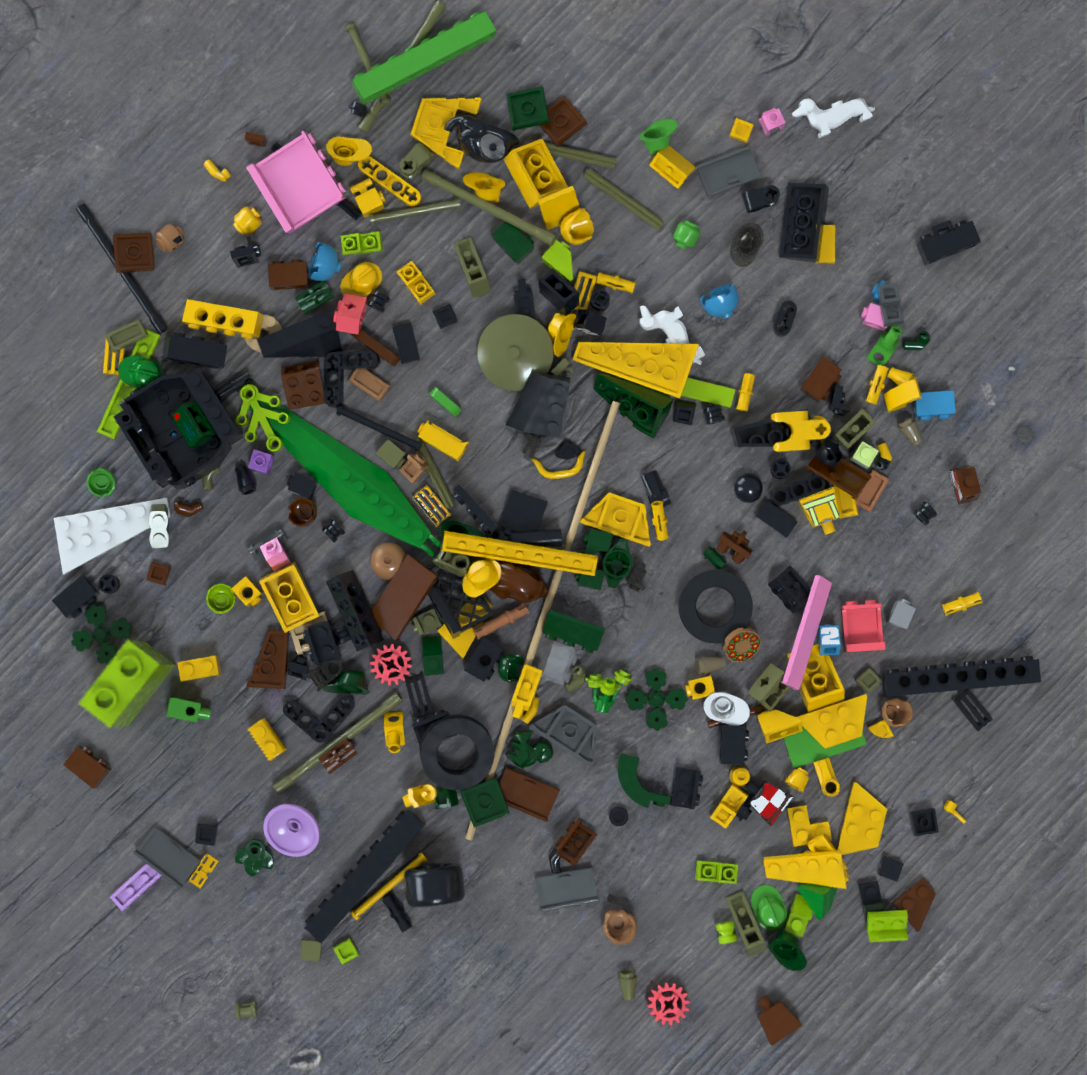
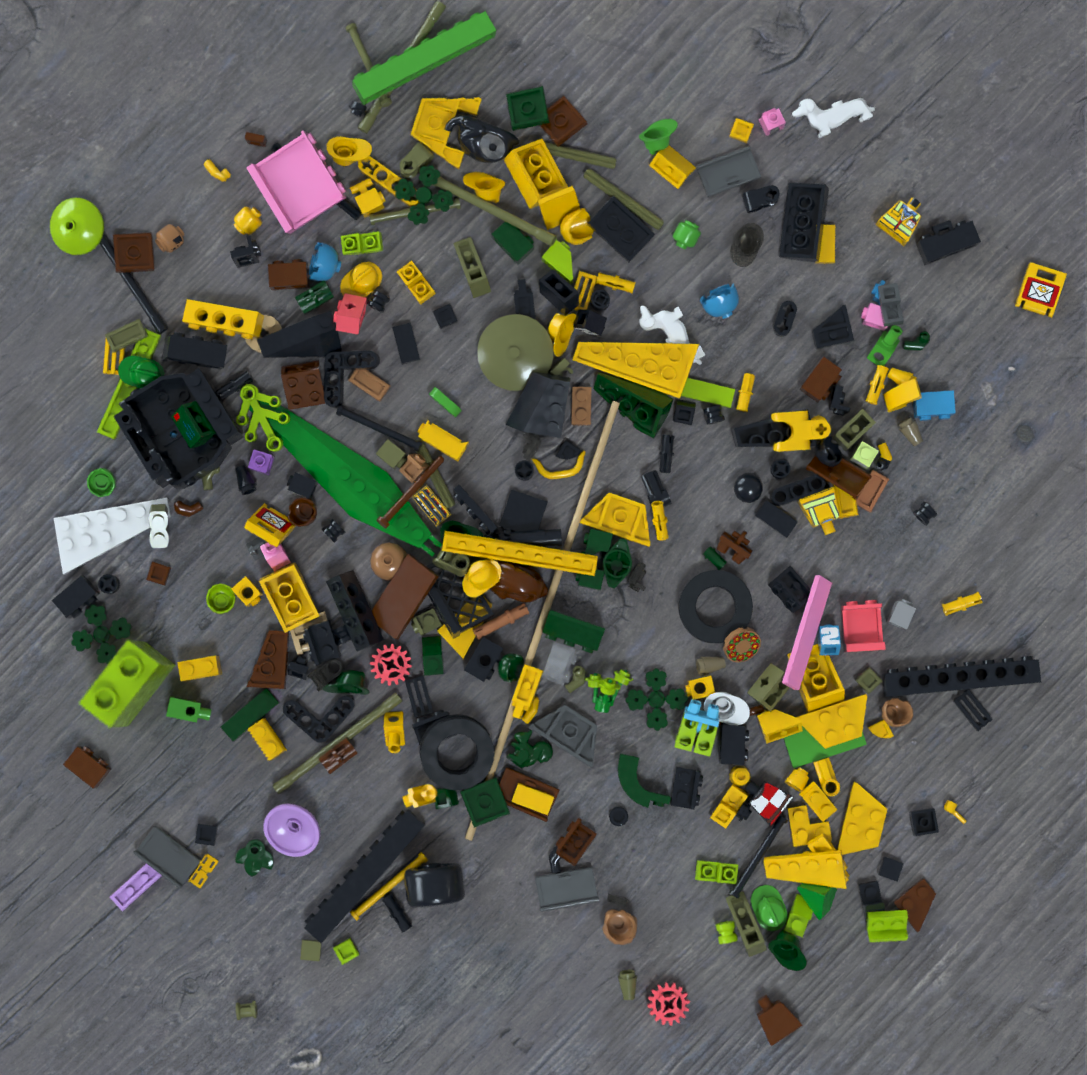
(86, 229): none -> lime dish
(249, 715): none -> dark green slope
(271, 520): none -> yellow container
(376, 347): reddish brown beam -> none
(383, 521): none -> reddish brown bar
(423, 195): none -> dark green plant
(522, 468): none -> black wheel
(533, 799): none -> yellow tile
(581, 406): none -> medium nougat plate
(621, 229): none -> black plate
(666, 453): none -> black axle
(698, 722): none -> lime hips
(758, 856): none -> black bar
(818, 801): none -> yellow plate
(833, 330): none -> black wing
(900, 220): none -> torso
(965, 483): reddish brown torso -> none
(1039, 292): none -> container

